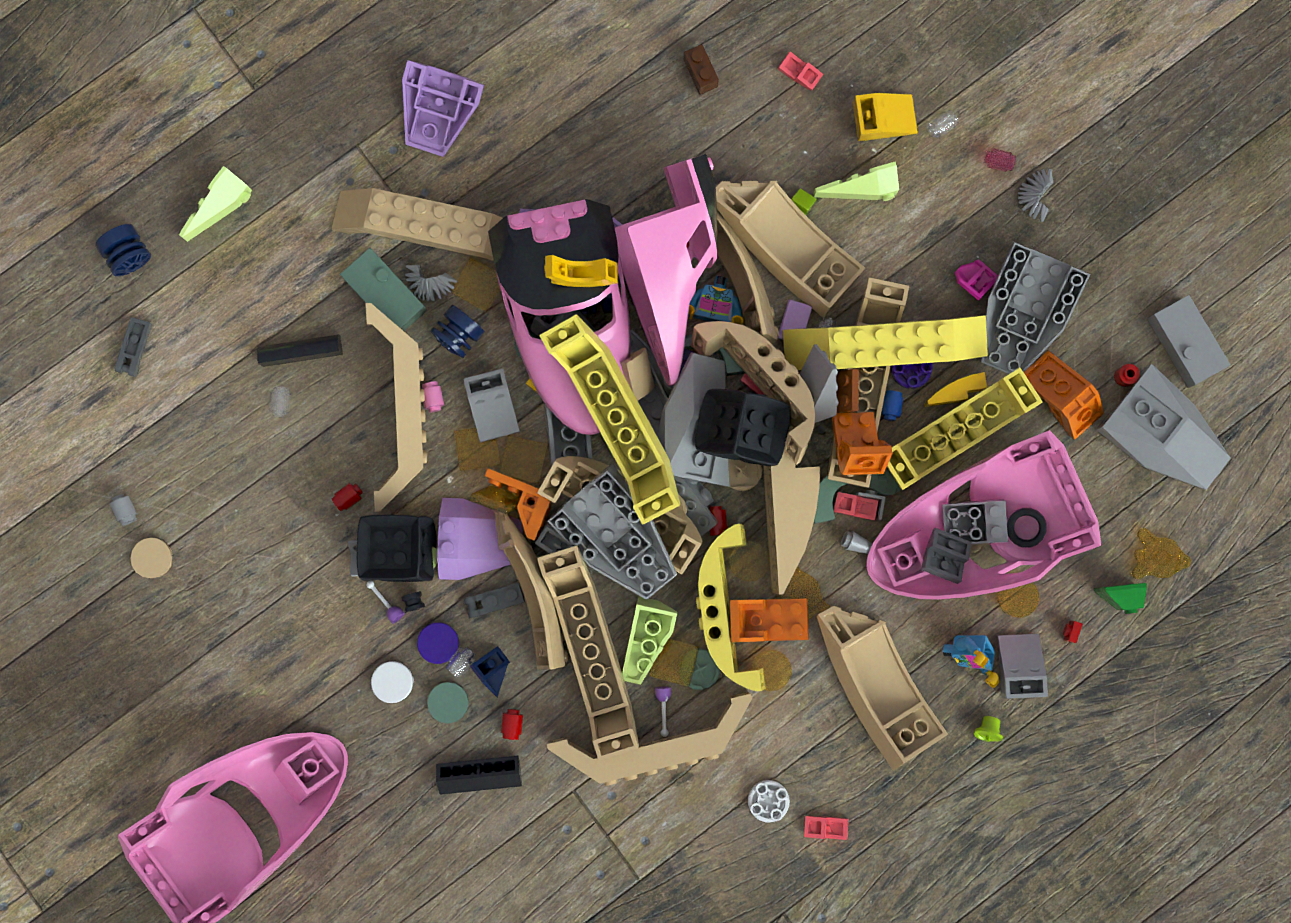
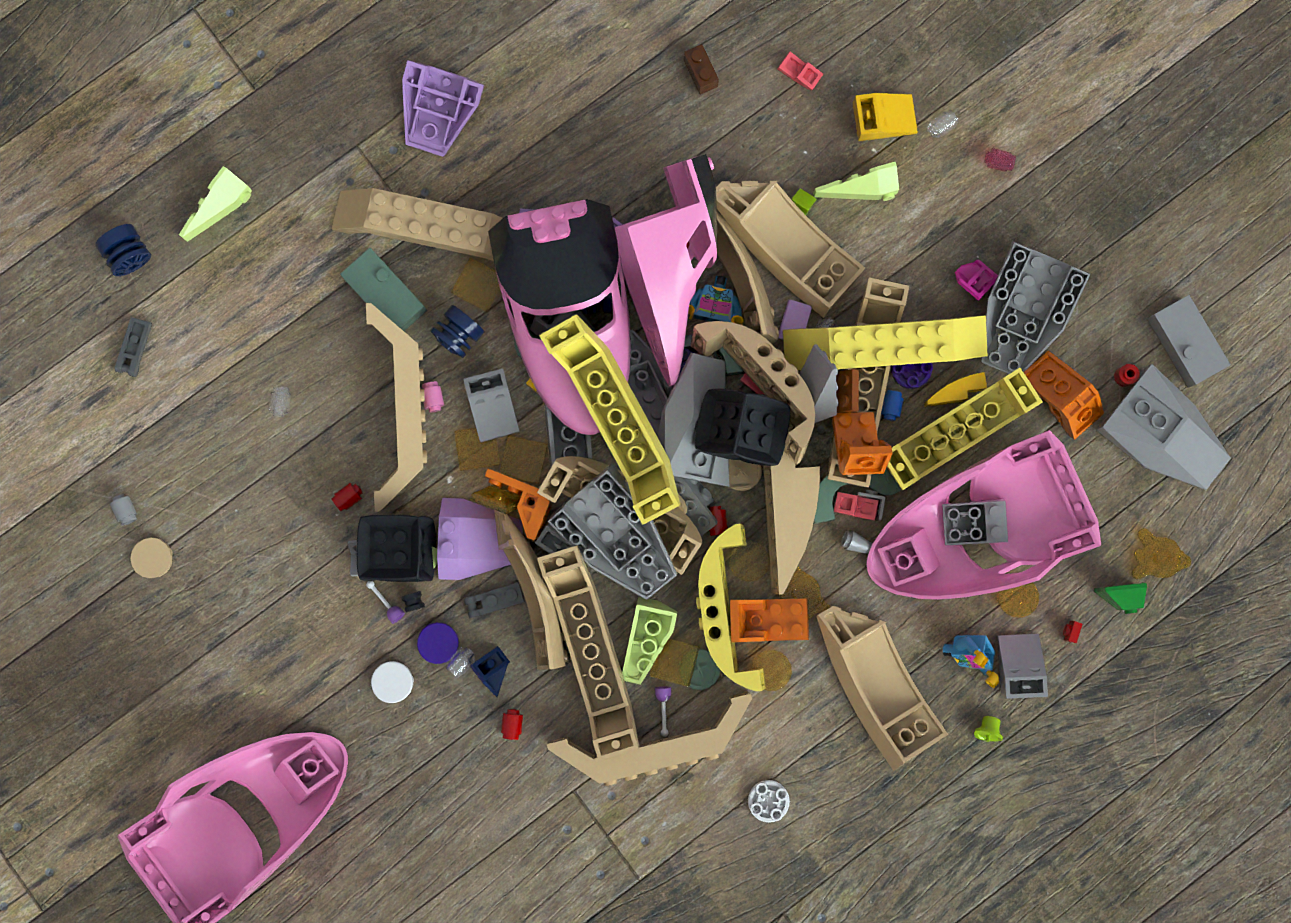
(299, 350): black brick -> none
(428, 286): light grey hair -> none
(448, 702): sand green tile -> none
(478, 775): black brick -> none
(580, 273): yellow arch -> none
(638, 373): tan slope -> none
(826, 827): coral slope -> none
(946, 555): dark grey slope -> none
(1026, 512): black tyre -> none
(1032, 194): light grey hair -> none

